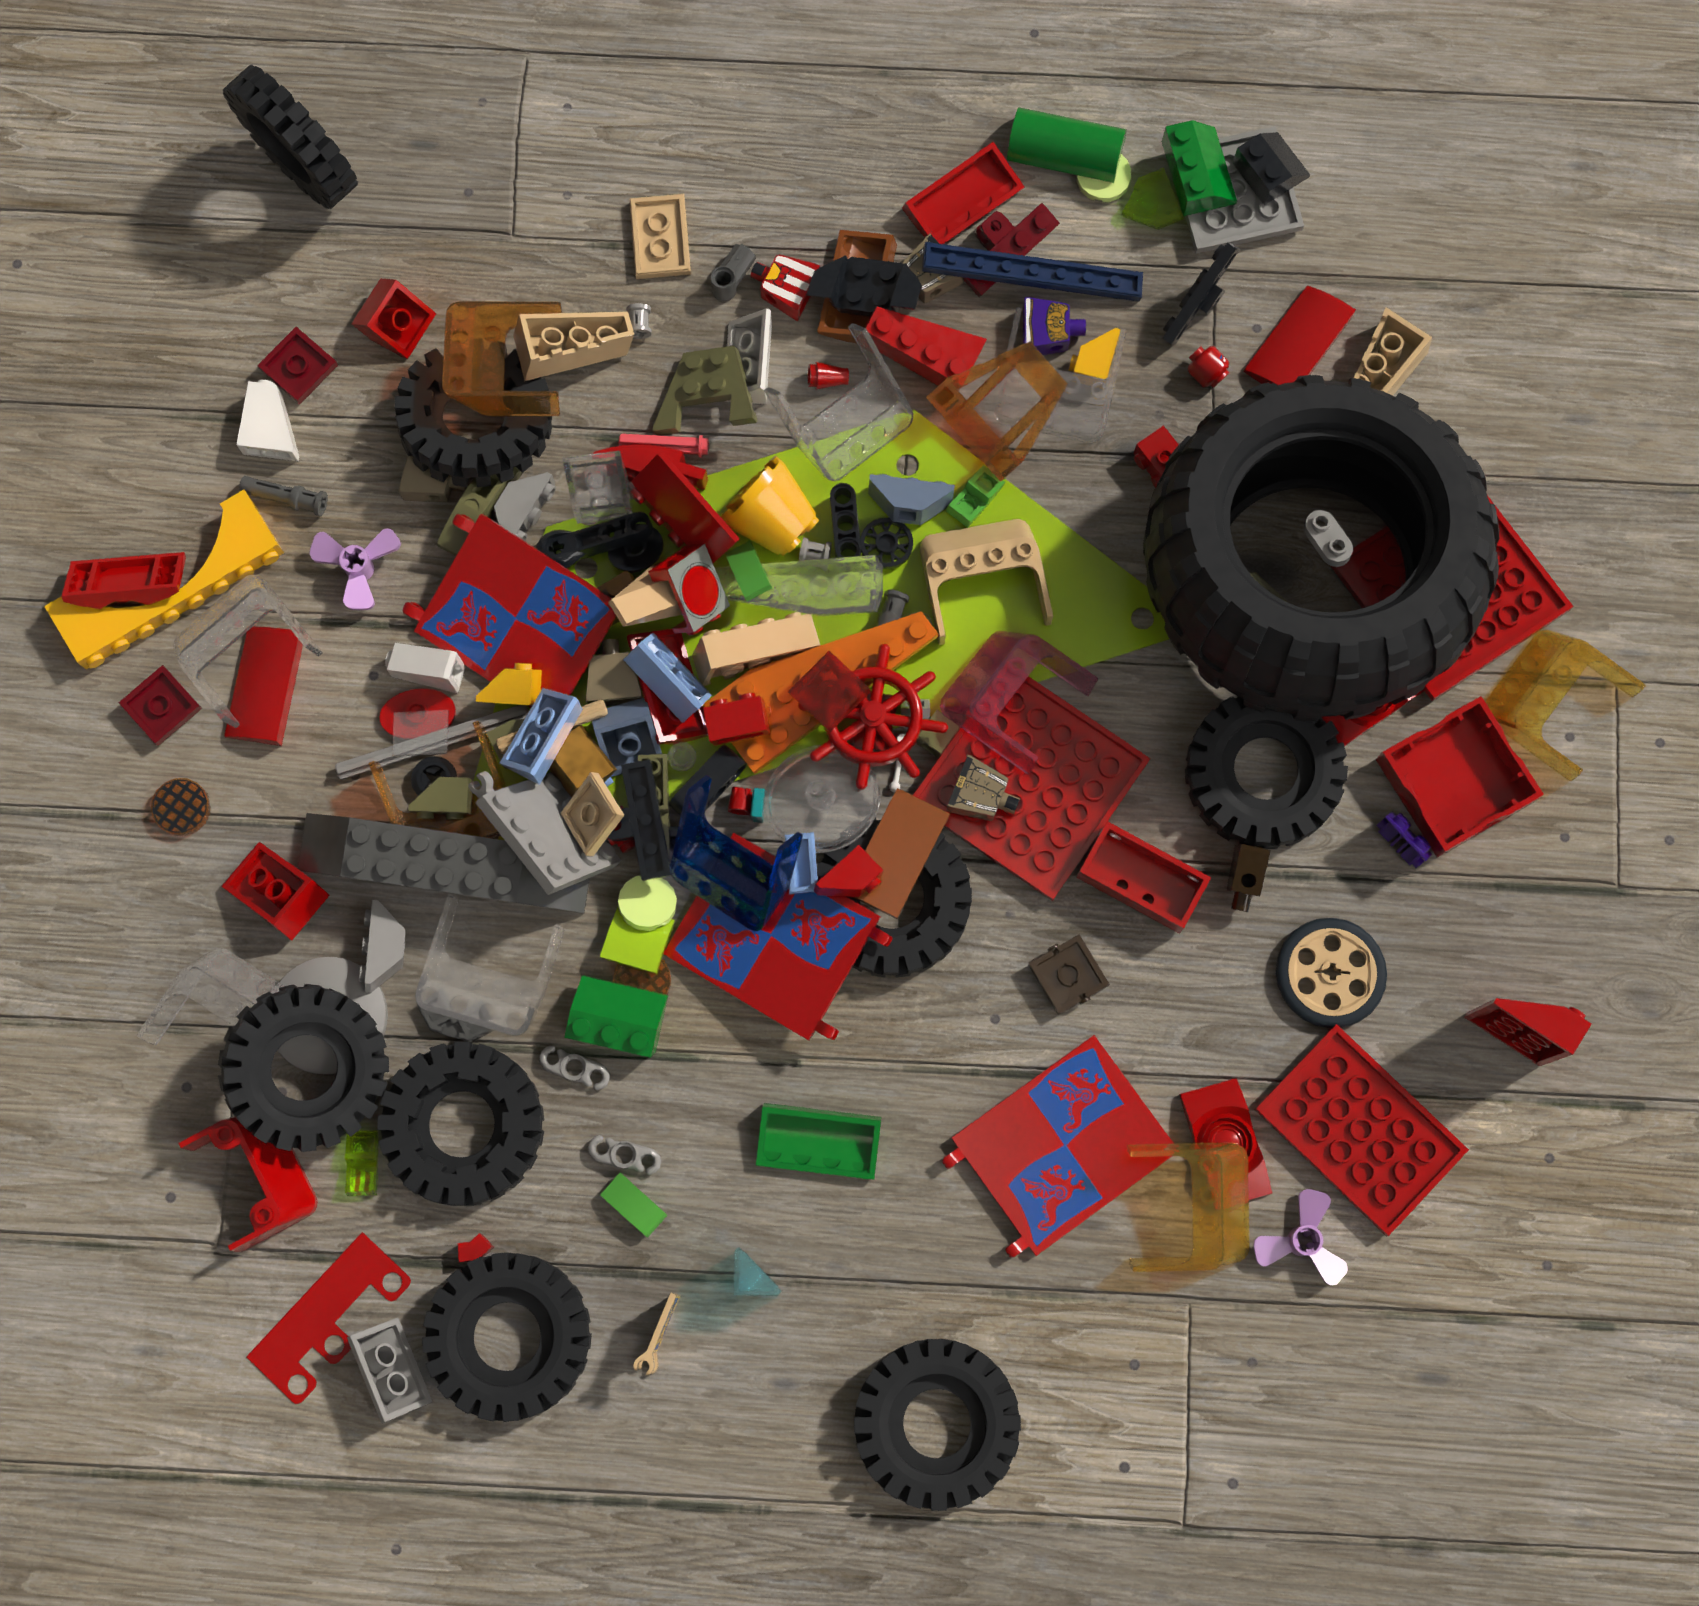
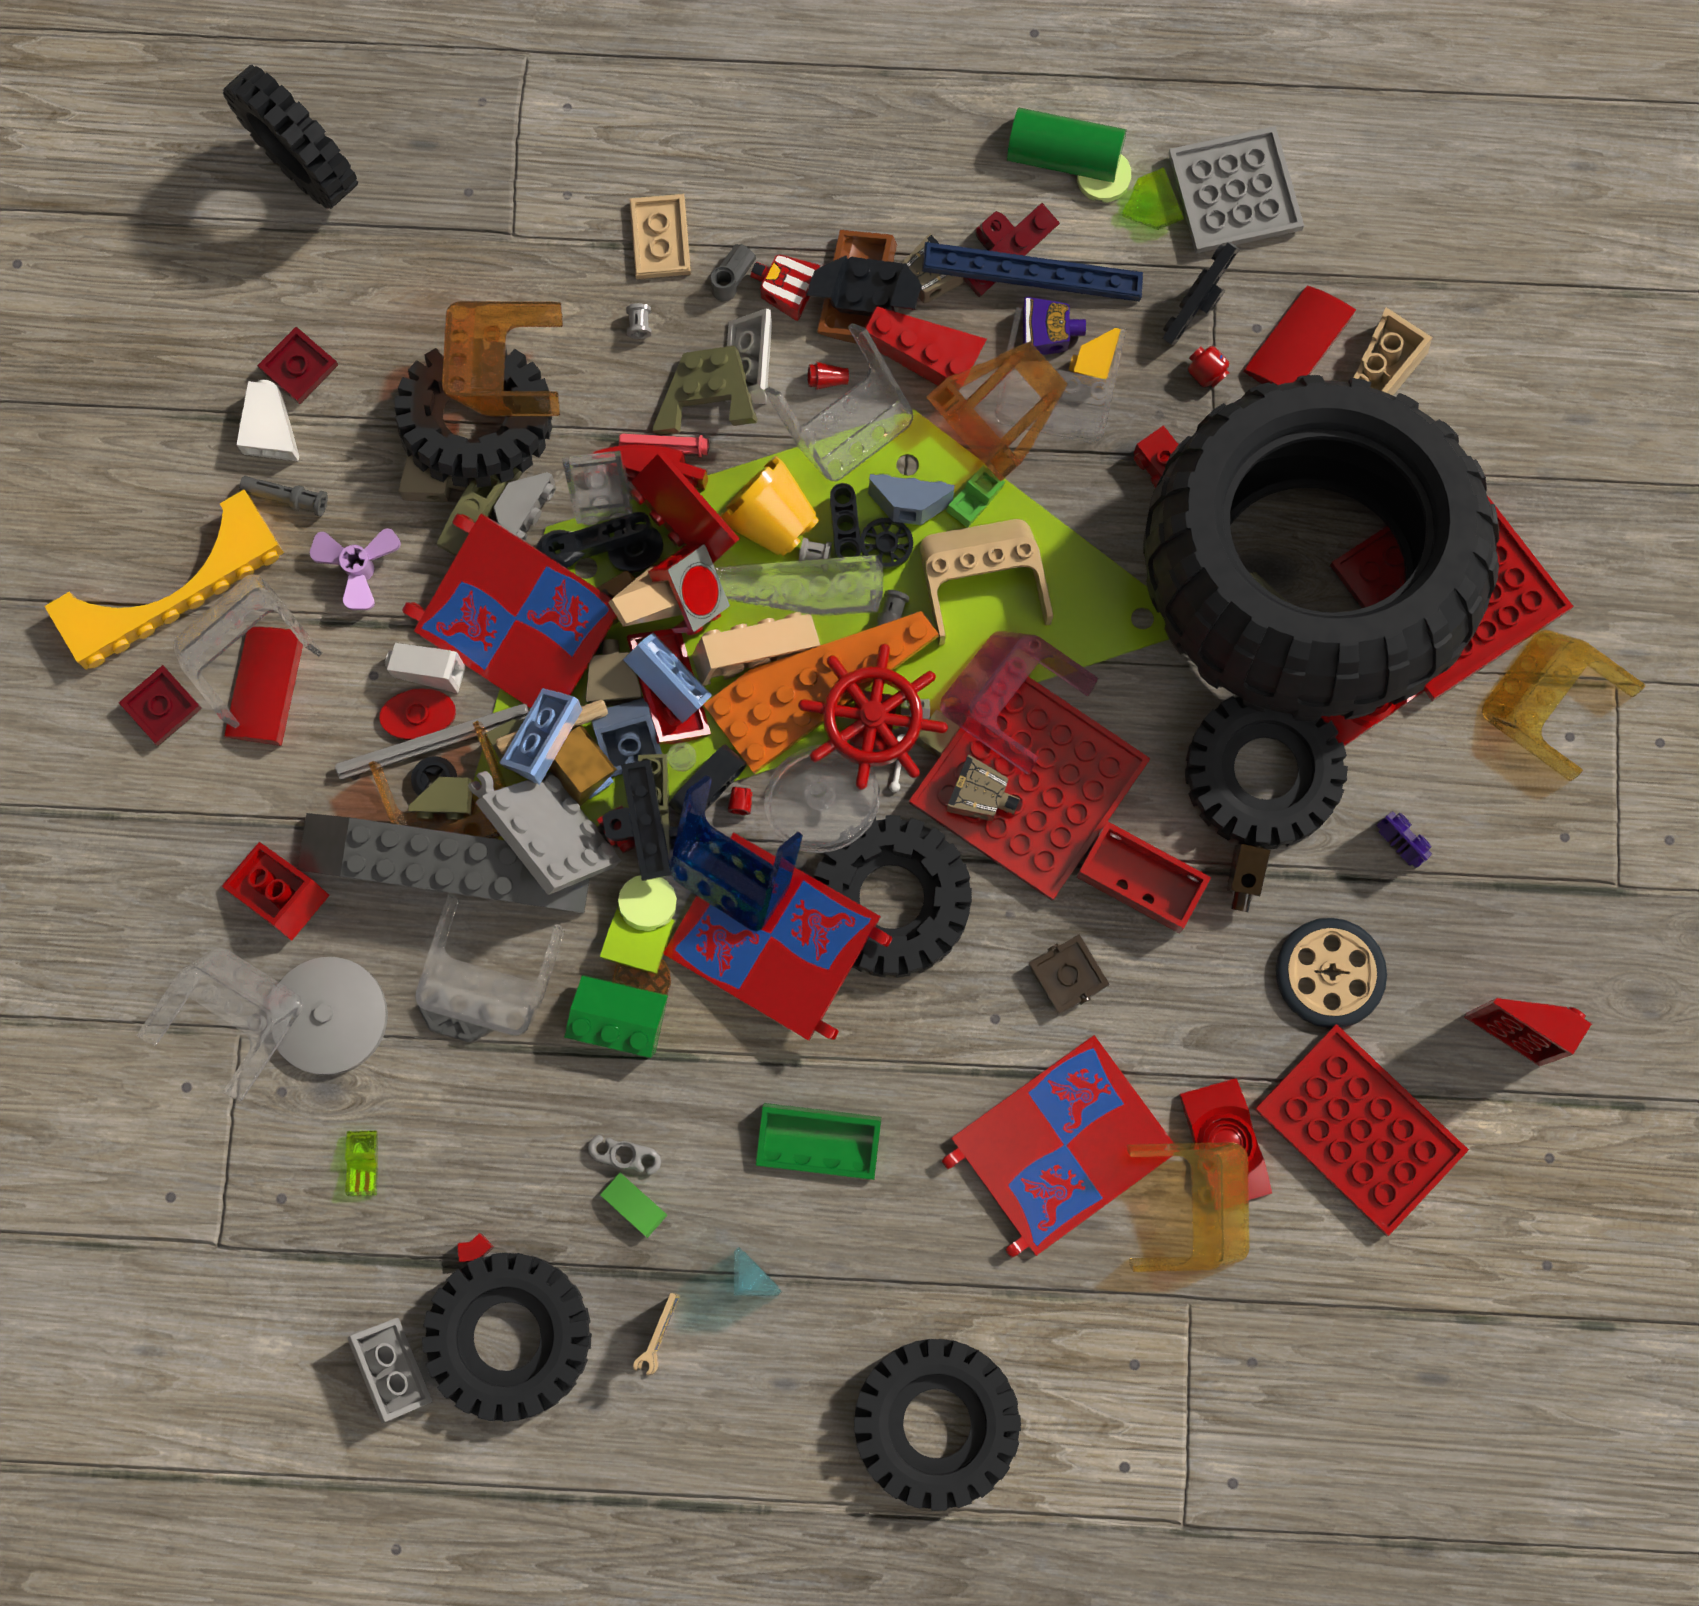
(123, 580): red slope -> none
(180, 807): tile -> none
(262, 1031): black tyre -> none
(278, 1172): red windscreen -> none
(316, 1312): red piece -> none
(383, 947): light grey slope -> none
(394, 317): red slope -> none
(407, 1118): black tyre -> none
(420, 733): clear window -> none
(513, 686): yellow slope -> none
(570, 340): tan wedge -> none
(584, 1077): light grey piece -> none
(592, 814): tan tile -> none
(736, 719): red brick -> none
(748, 570): bright green slope -> none
(757, 806): teal tile -> none
(805, 869): light blue tile -> none
(829, 691): clear red tile -> none
(851, 876): red slope -> none
(902, 849): dark orange tile -> none
(963, 195): red slope -> none
(1197, 167): green slope -> none
(1269, 166): black slope -> none
(1311, 1211): lavender piece -> none
(1325, 537): light grey plate -> none
(1459, 776): red tile -> none

